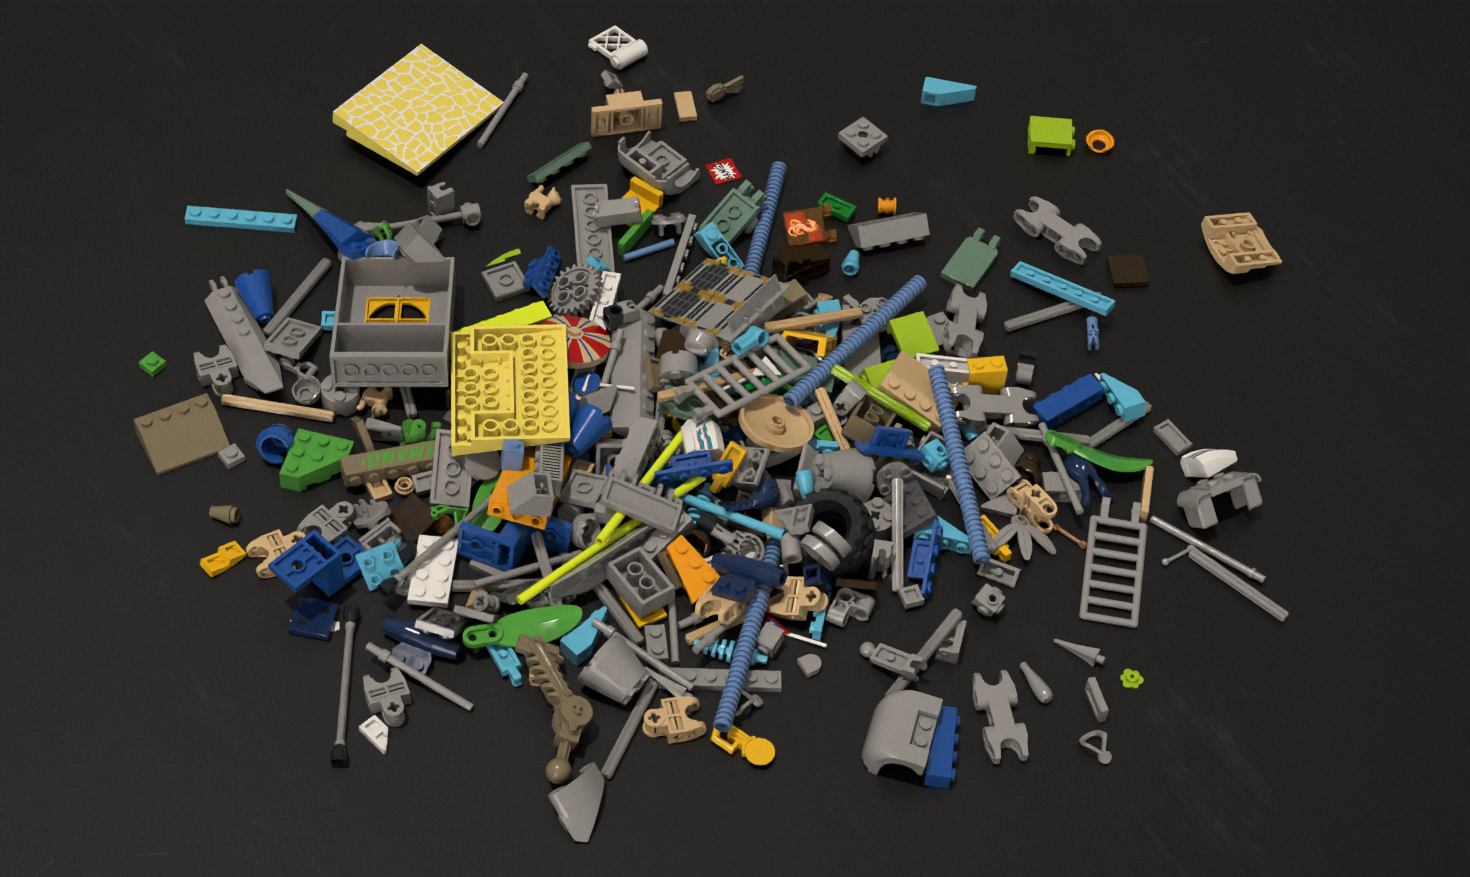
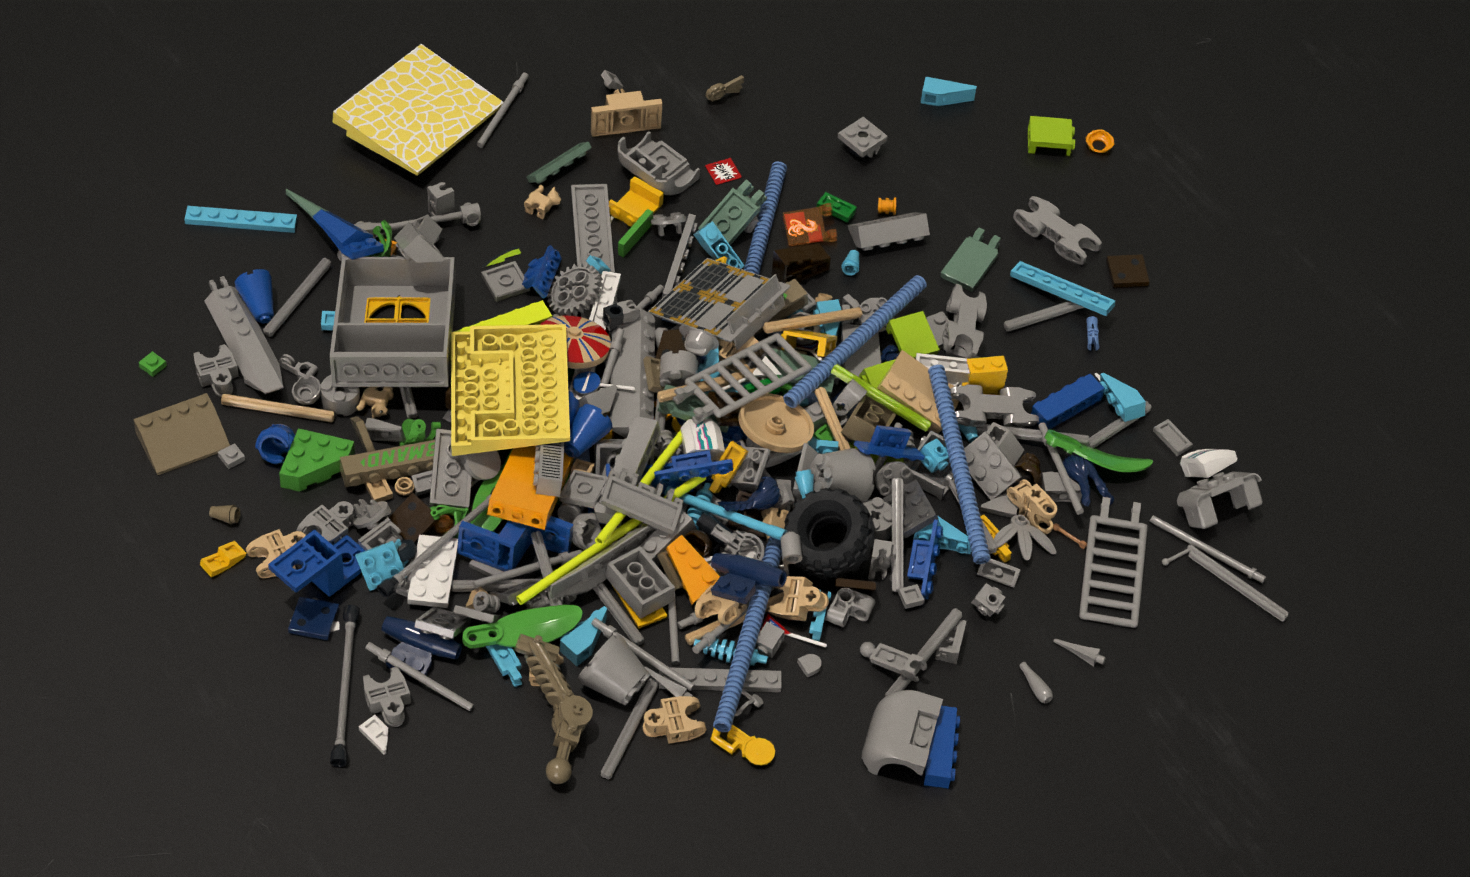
(292, 338): light grey plate -> none
(383, 248): medium blue helmet -> none
(512, 454): medium blue brick -> none
(531, 495): light grey slope -> none
(579, 802): light grey panel -> none
(617, 212): light grey brick -> none
(625, 53): white piece -> none
(647, 250): medium blue bar -> none
(656, 642): light grey plate -> none
(685, 106): tan tile -> none
(752, 336): medium azure piece -> none
(796, 519): light grey wing -> none
(820, 579): dark blue leg -> none
(825, 545): light grey wheel -> none
(1002, 729): light grey piece -> none
(1025, 366): leg -> none
(1096, 699): light grey tile -> none
(1103, 755): light grey piece -> none
(1131, 679): lime plant -> none
(1146, 493): tan tile -> none
(1238, 242): tan slope -> none

